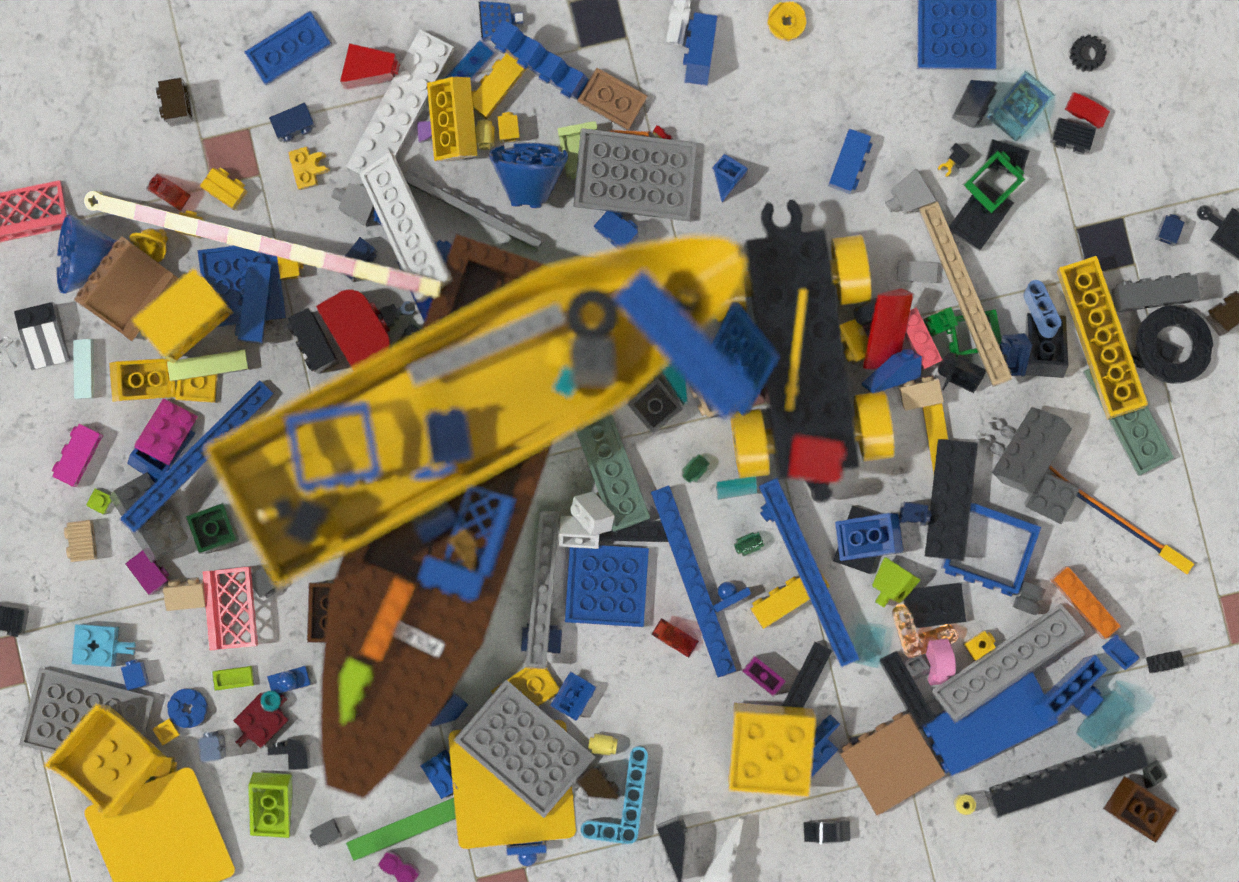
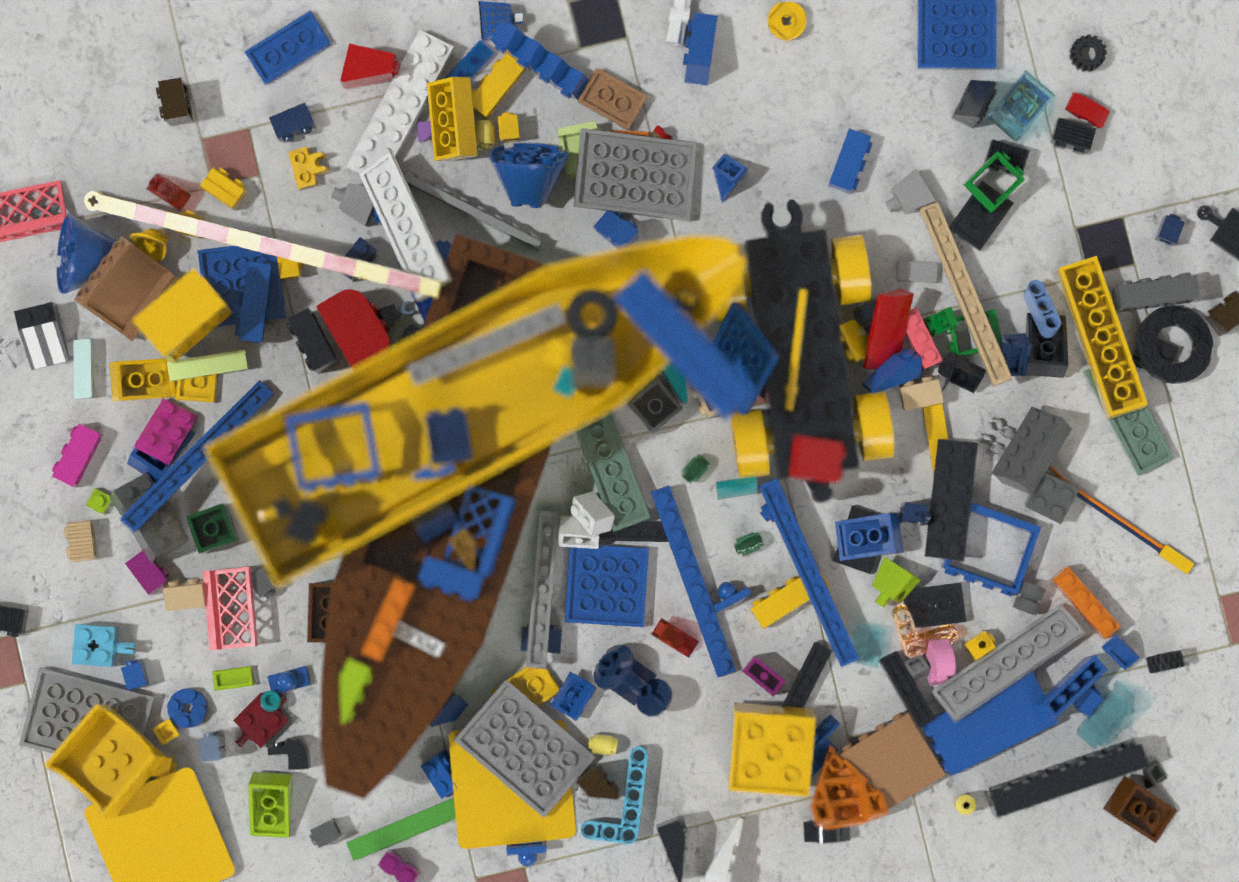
(632, 681): none -> dark blue piece
(844, 795): none -> orange wedge
(957, 158): black piece -> none

